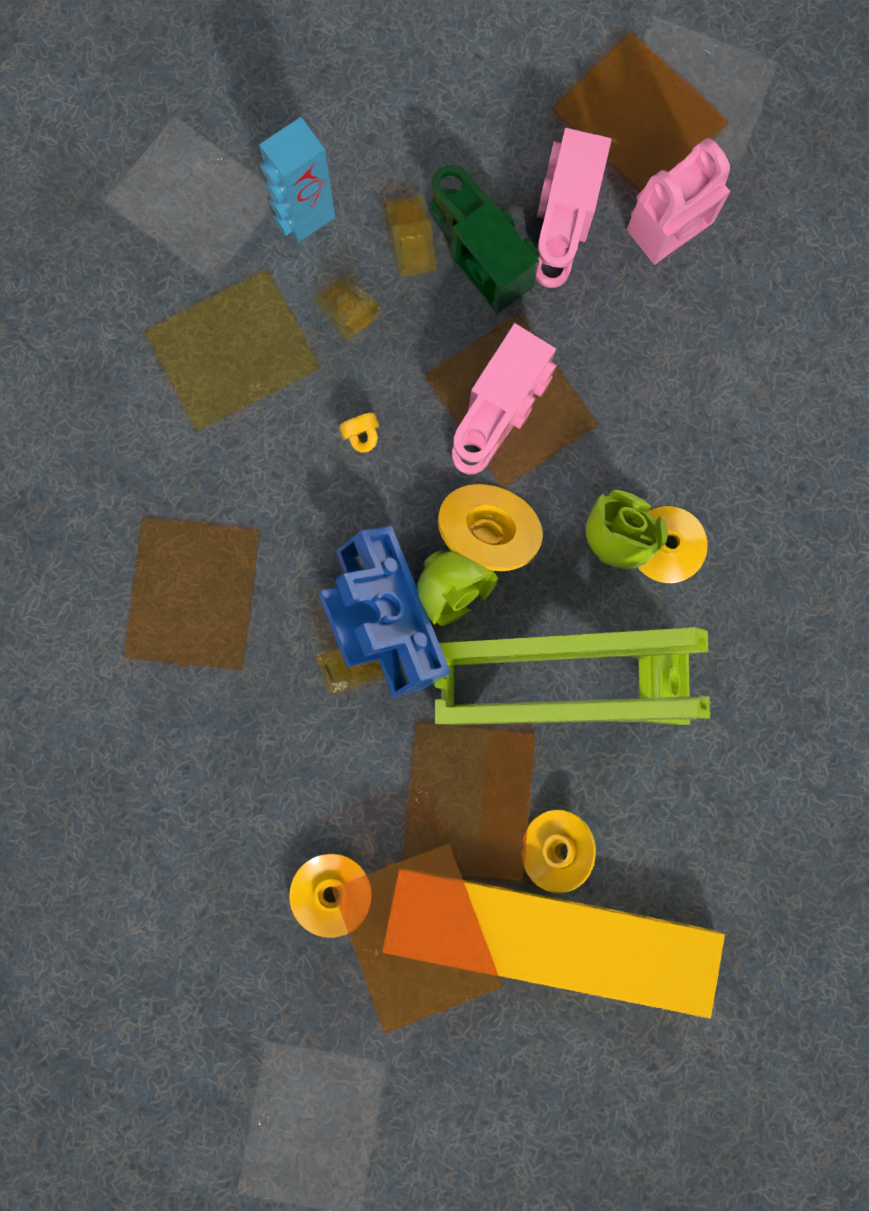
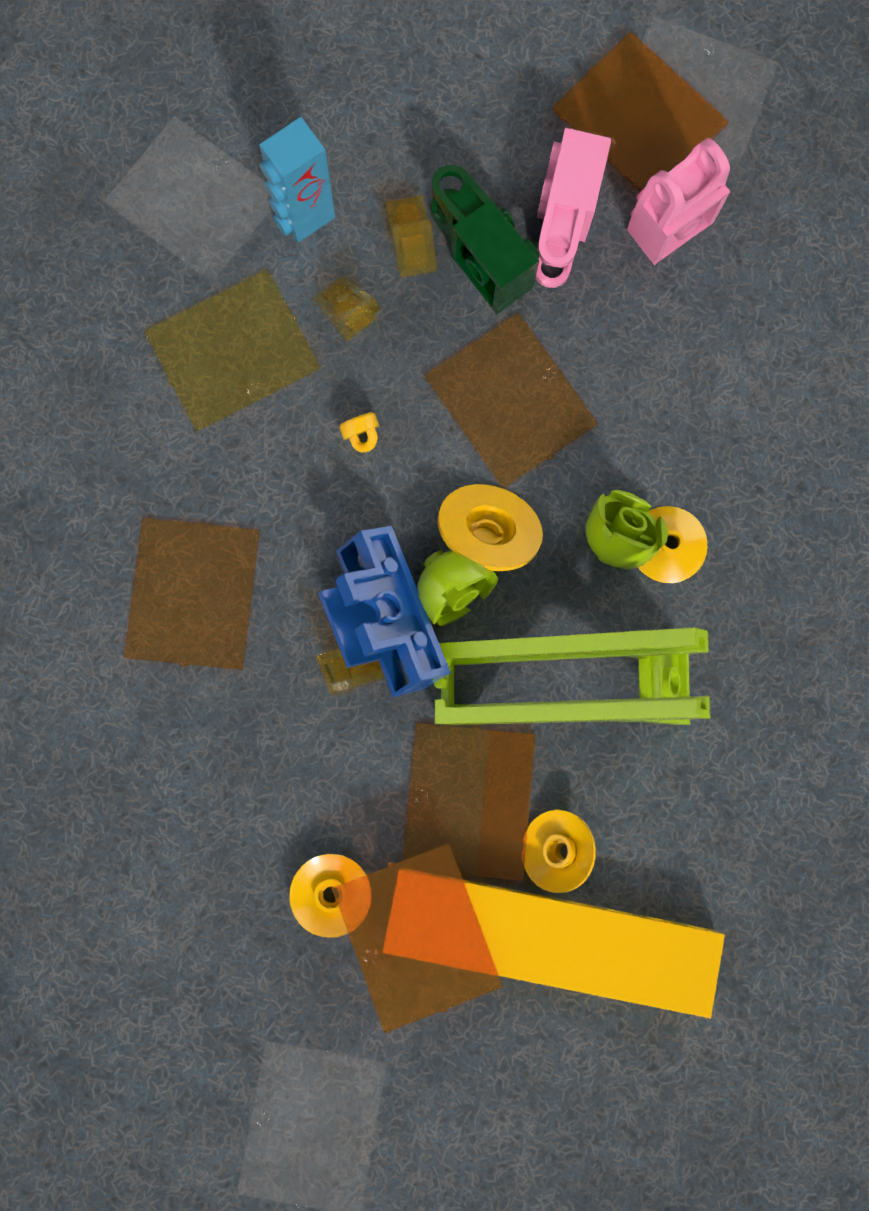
(503, 397): bright pink brick -> none

